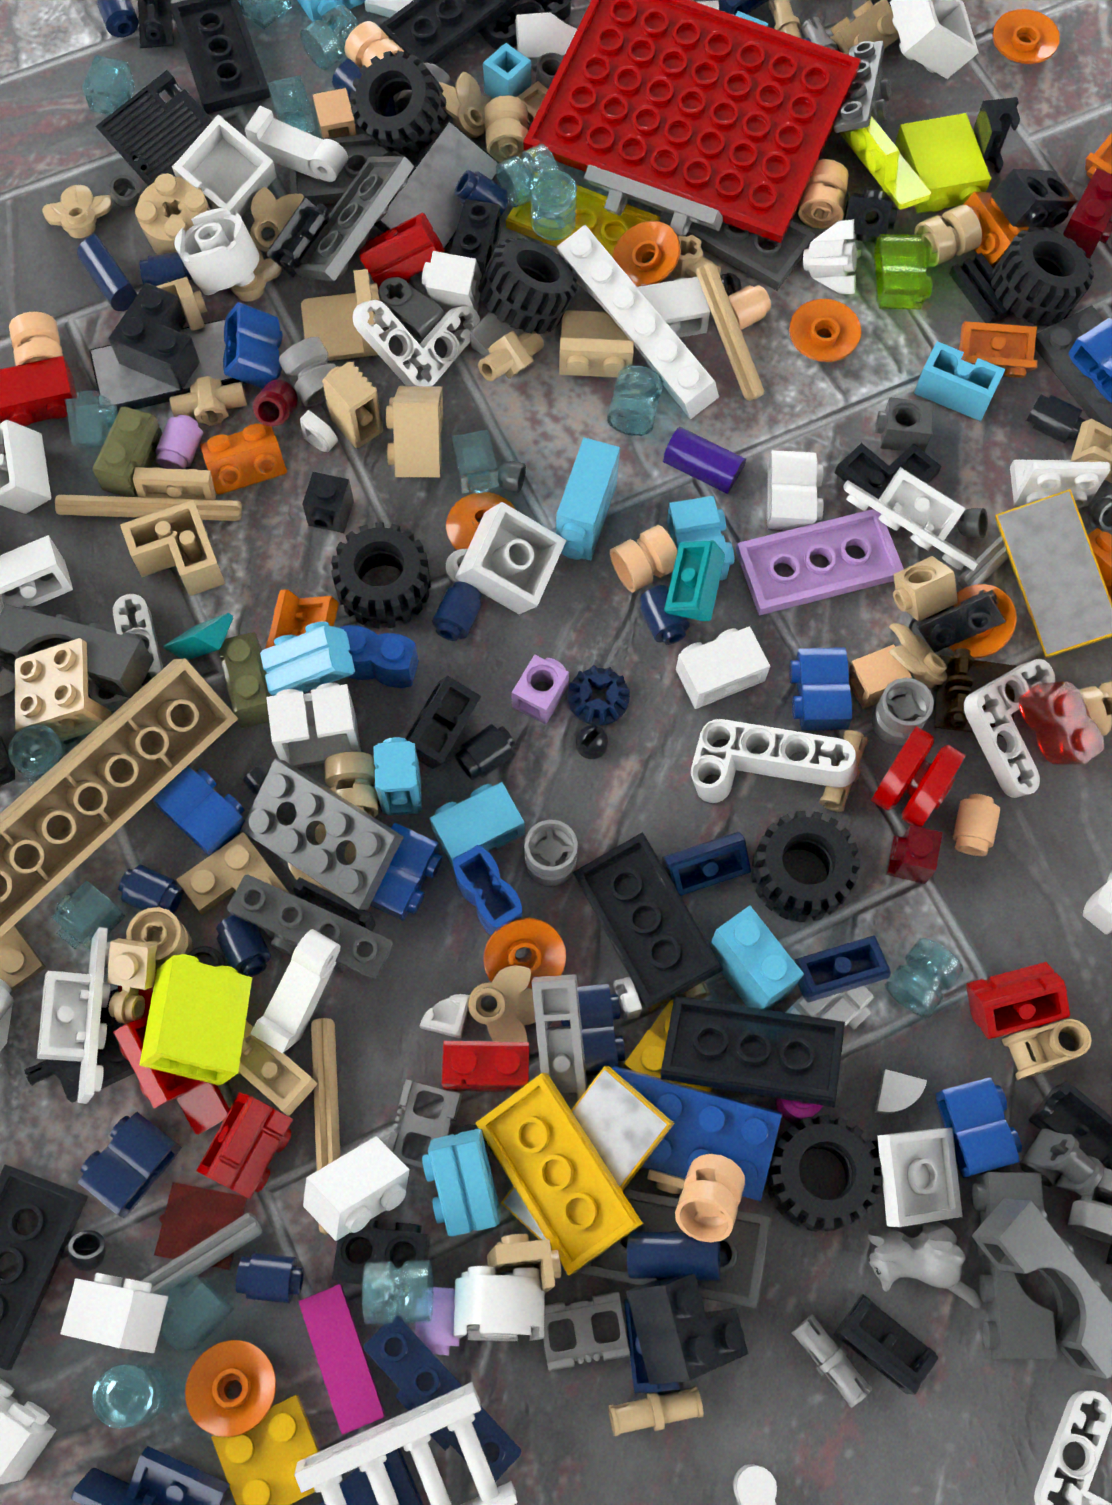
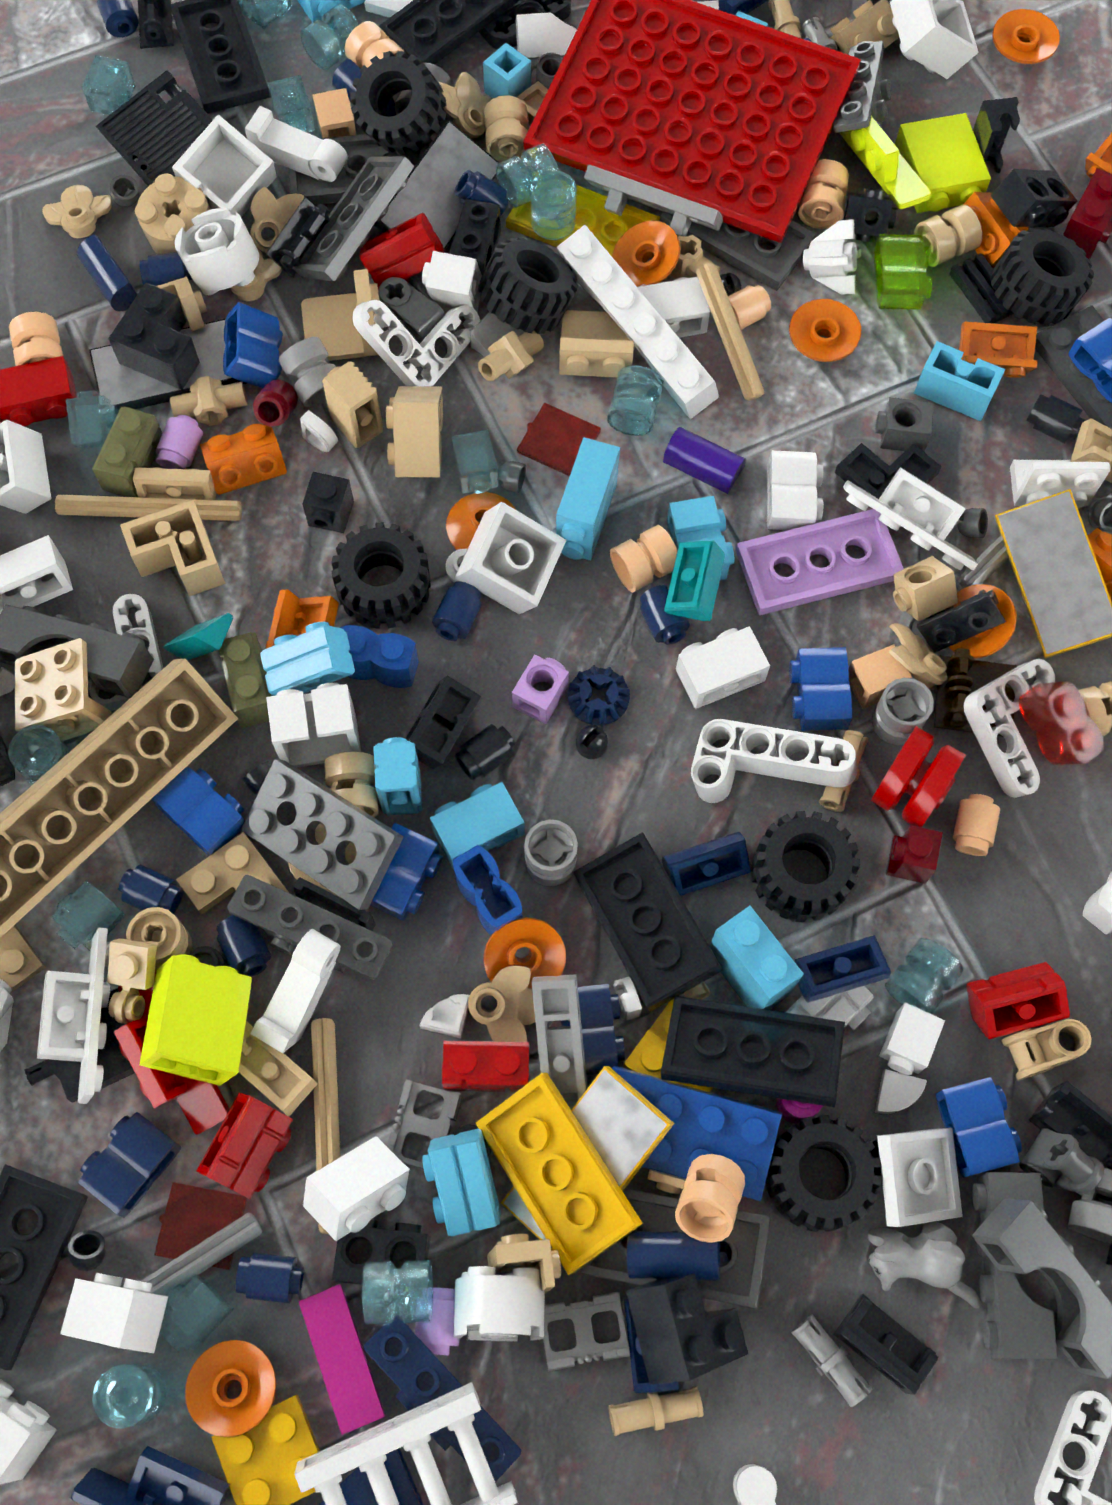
(556, 438): none -> clear red piece
(911, 1039): none -> white brick

